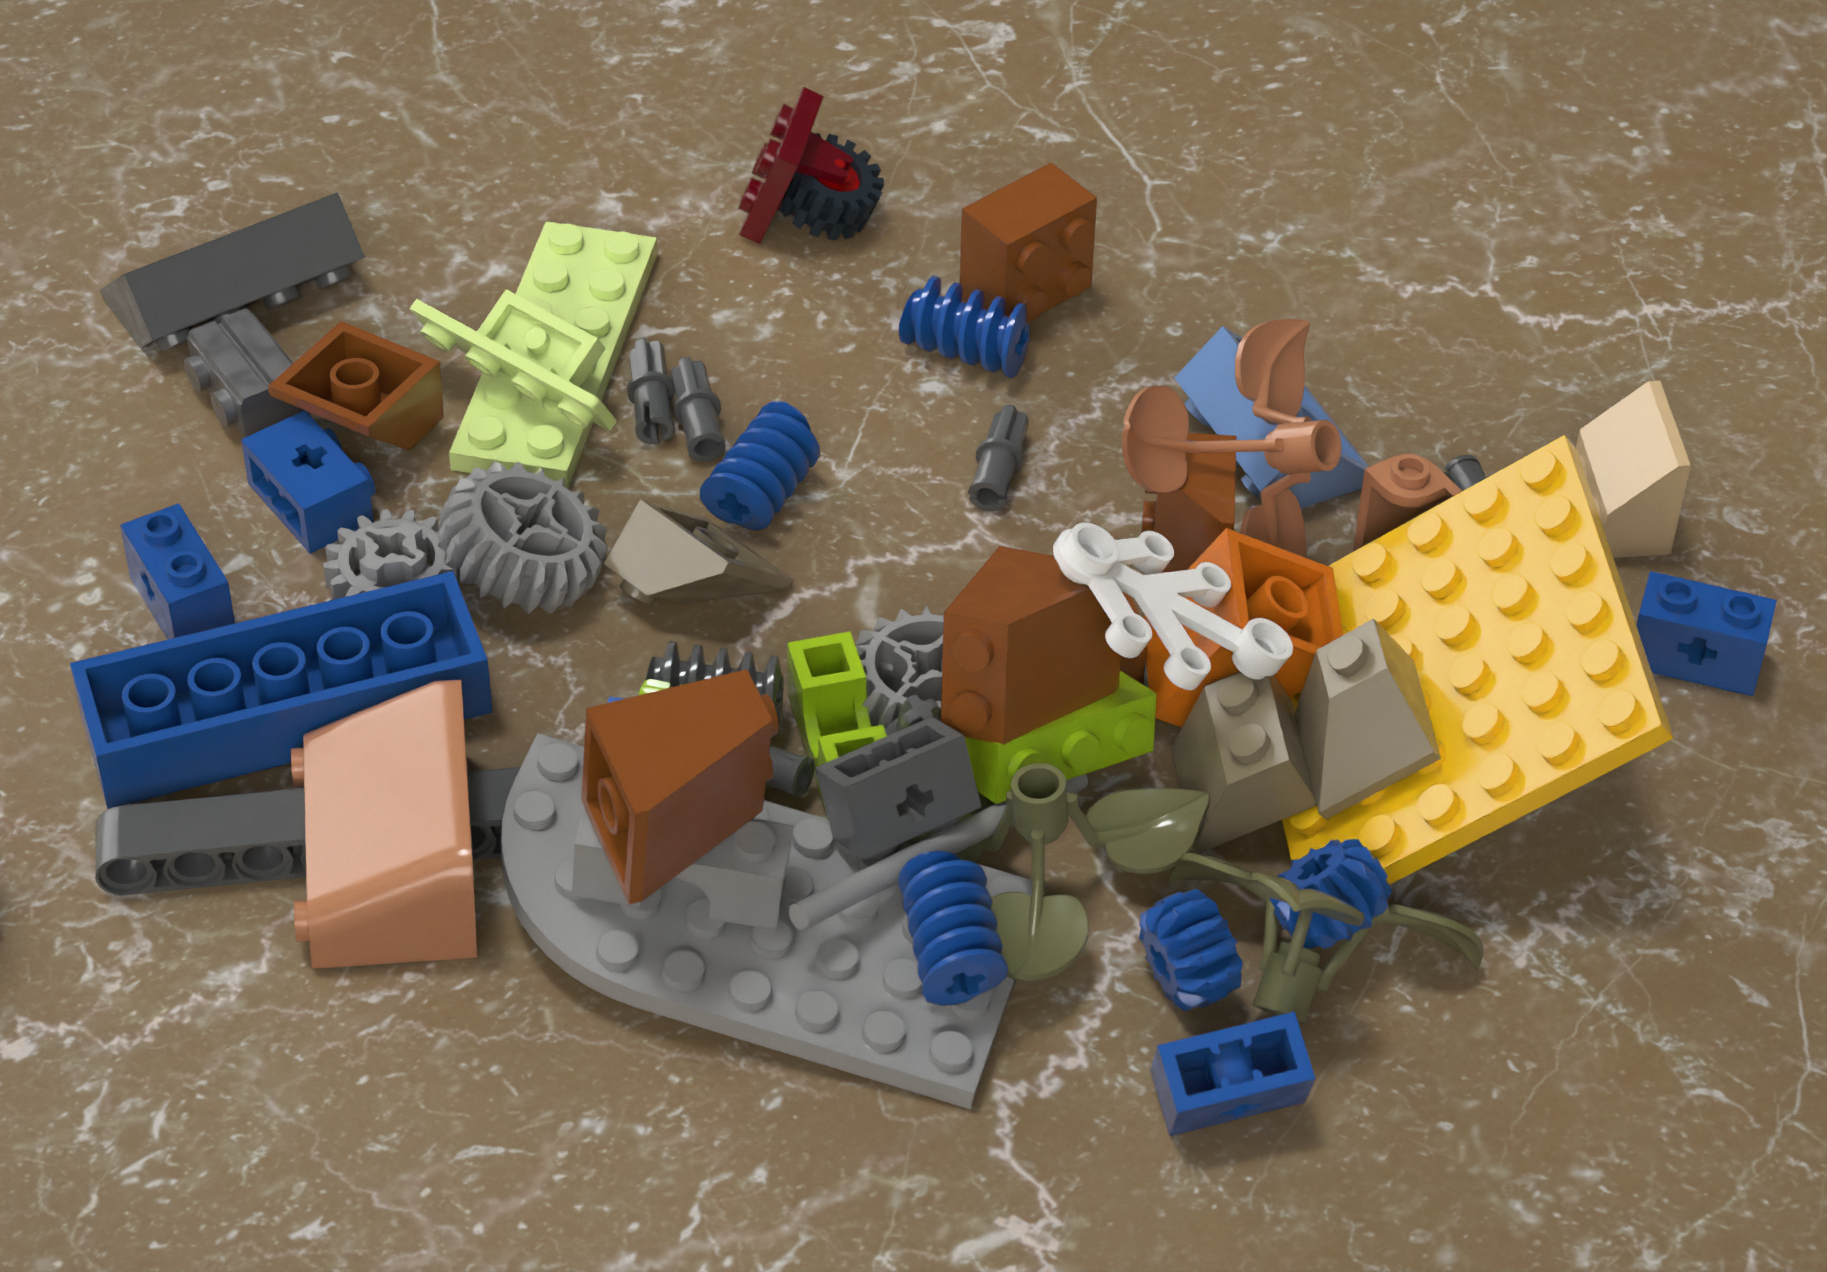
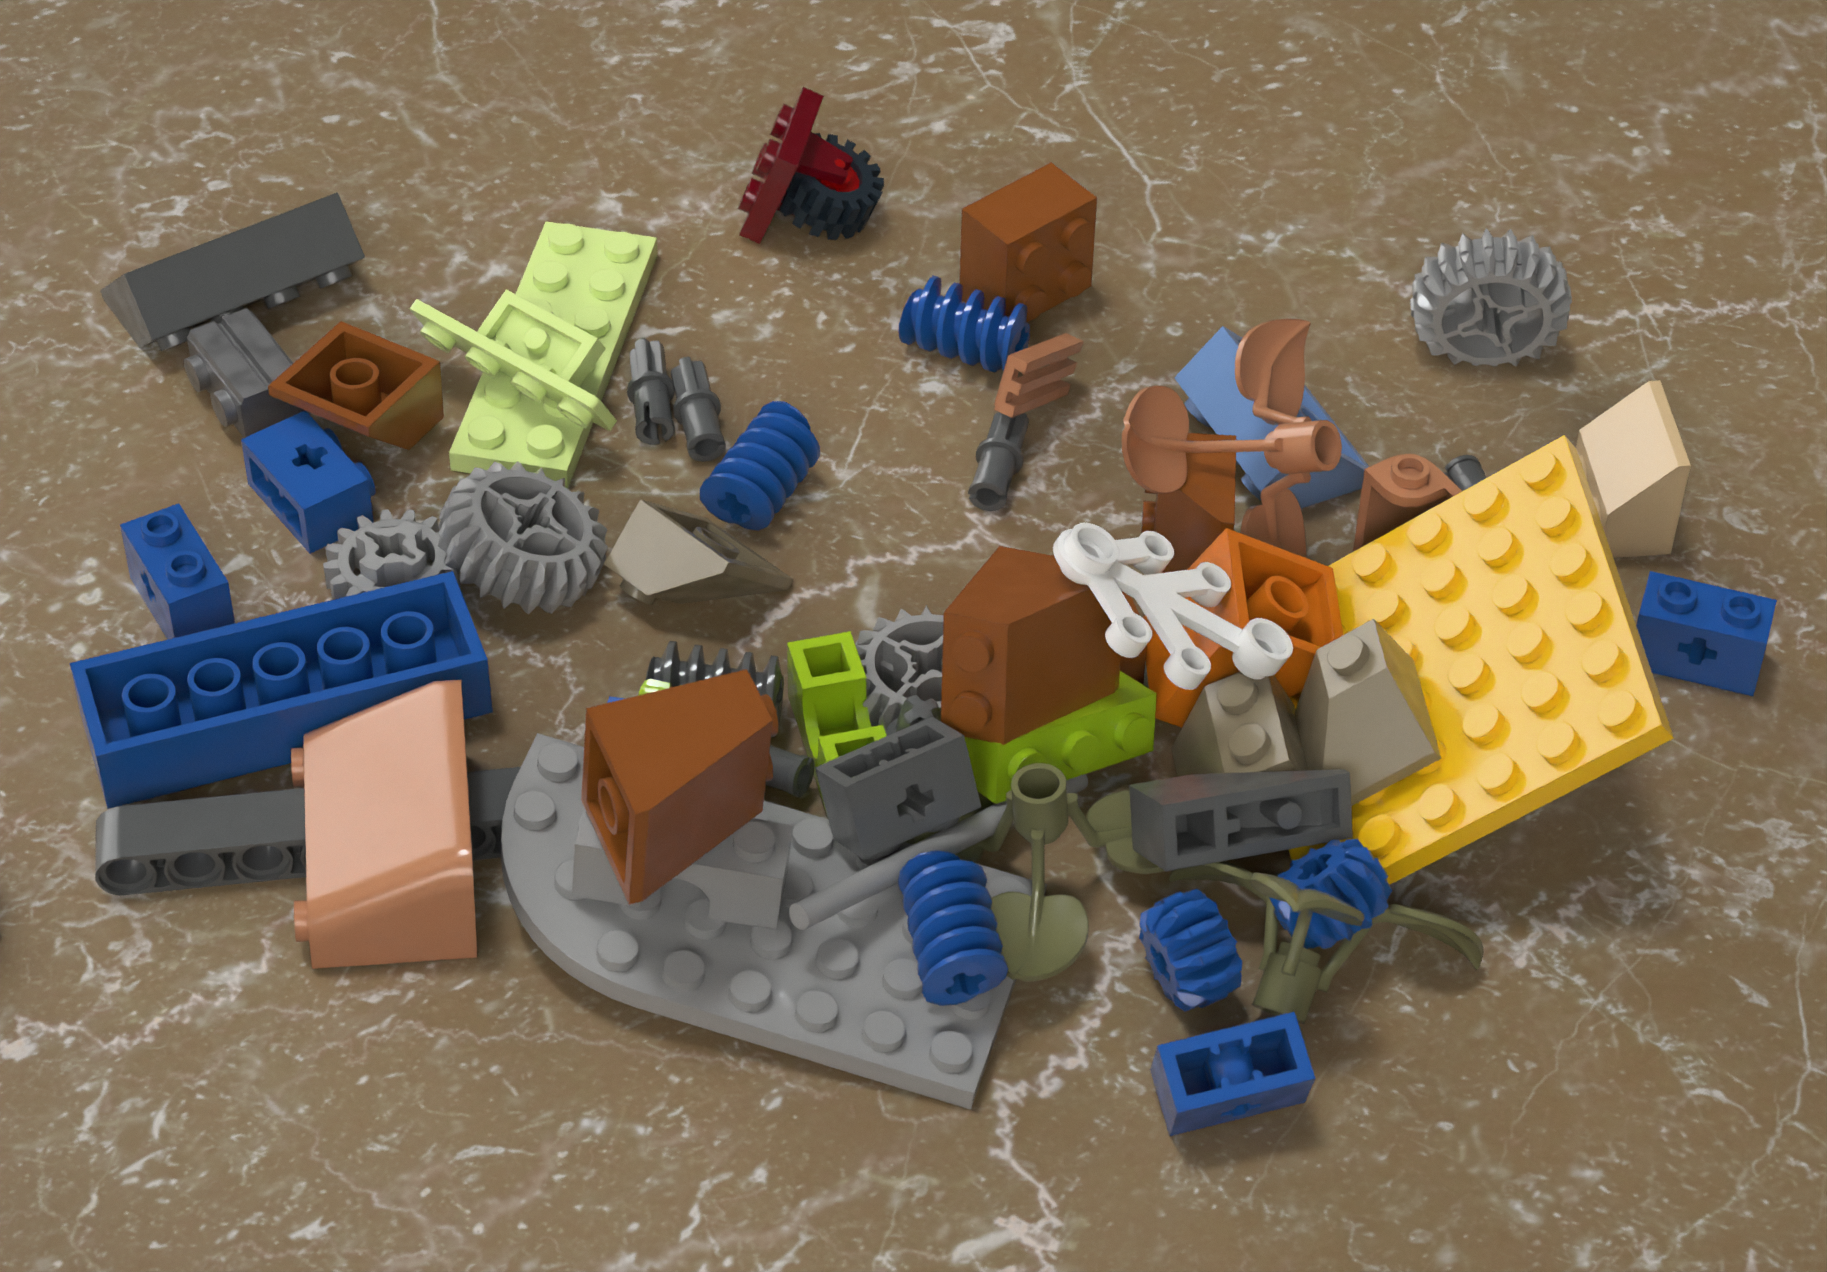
(1037, 385): none -> nougat tile
(1237, 815): none -> dark grey slope
(1491, 300): none -> light grey gear

